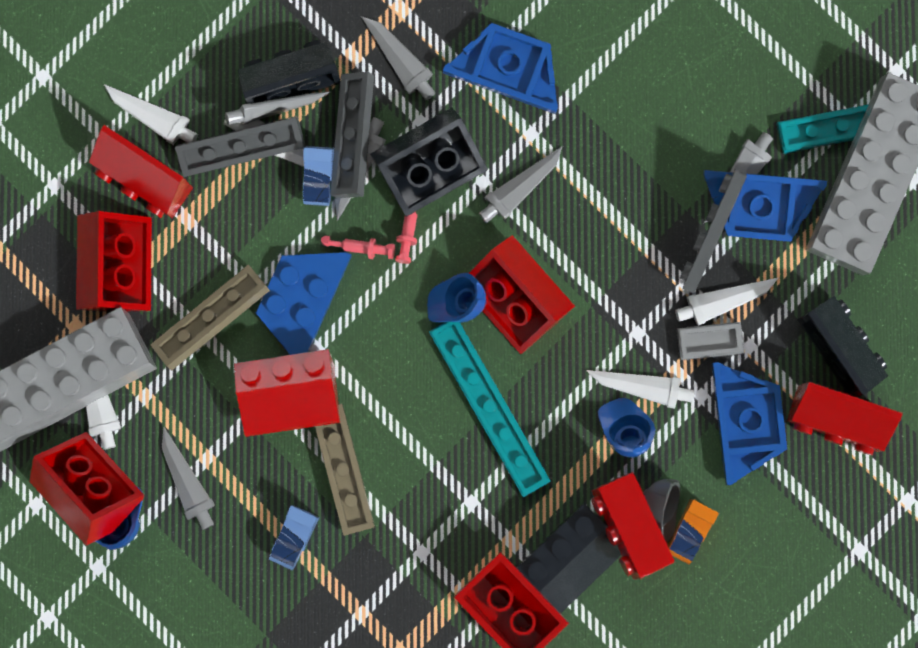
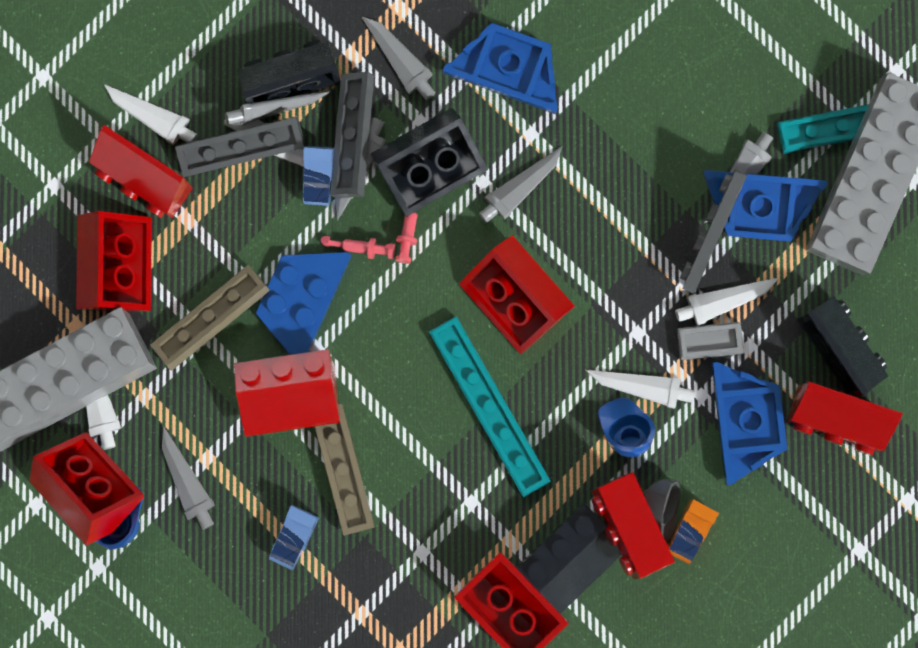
(456, 299): blue piece -> none

